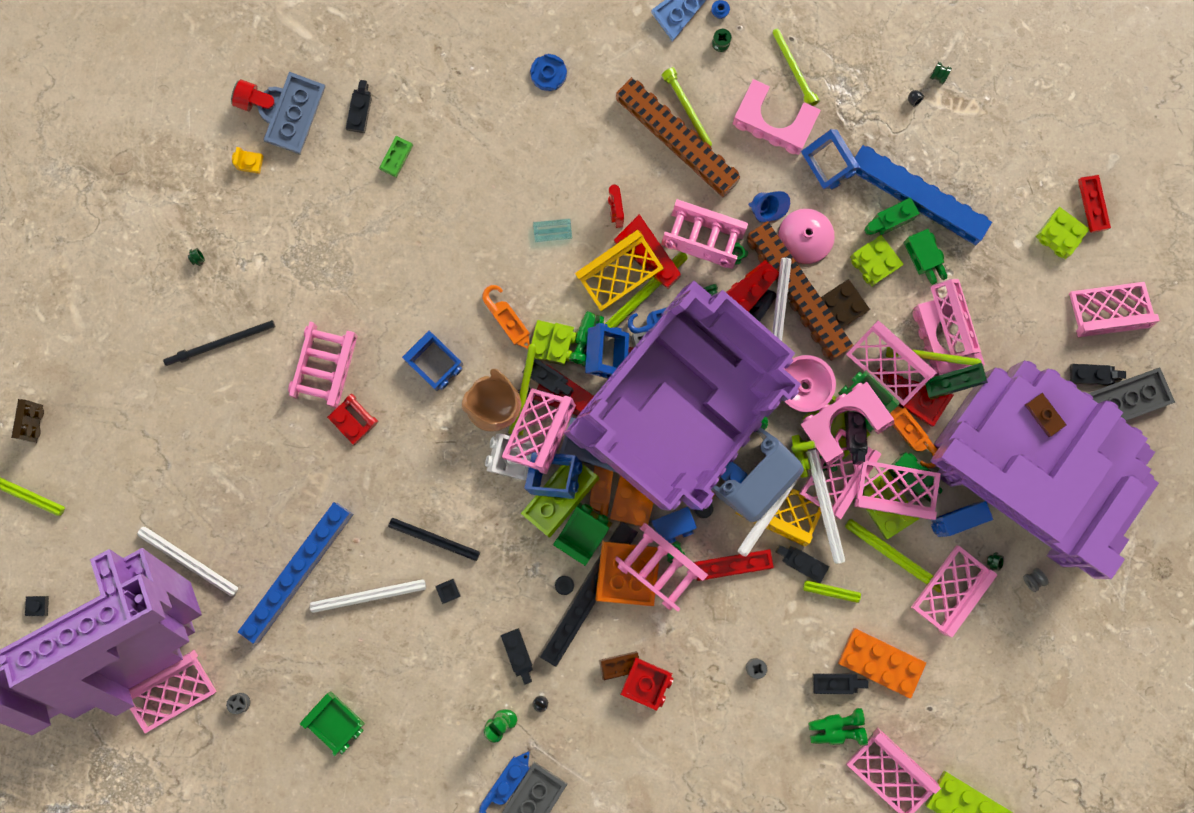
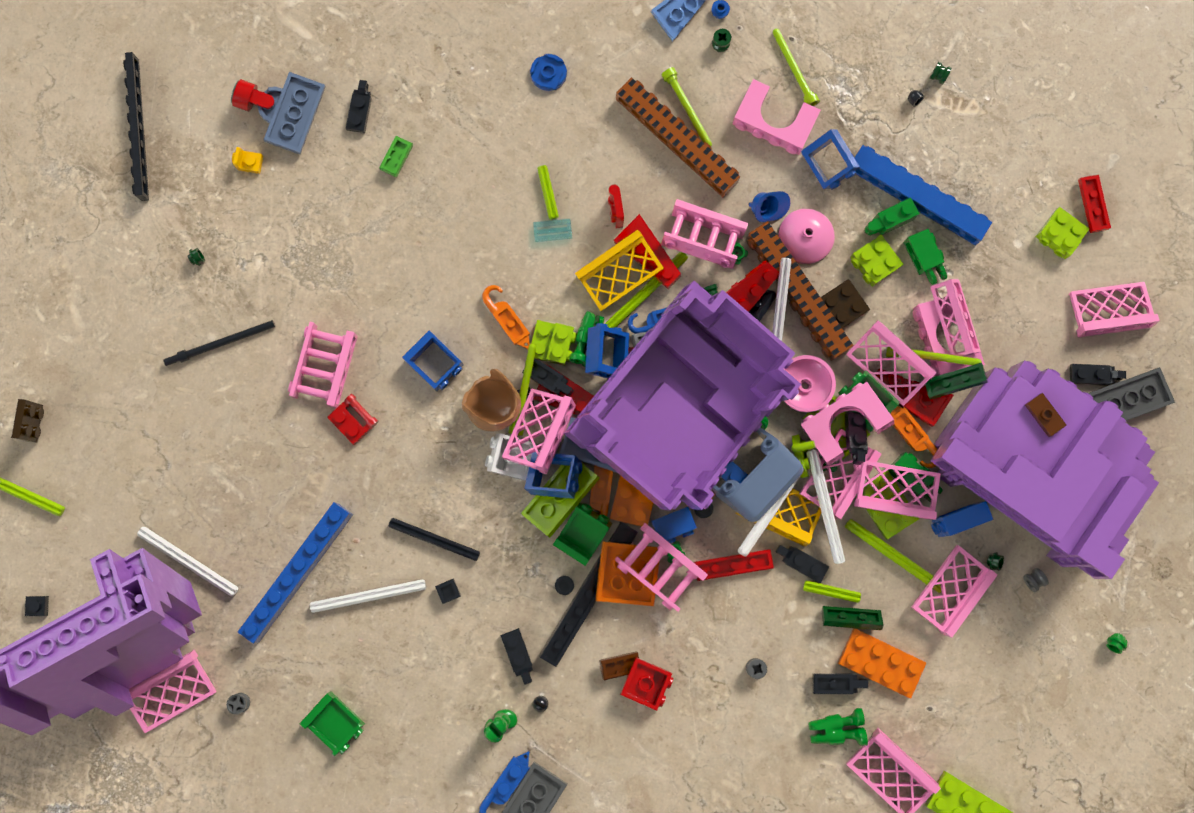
(136, 132): none -> black plate
(548, 192): none -> lime axle
(852, 618): none -> dark green plate
(1117, 643): none -> green plate

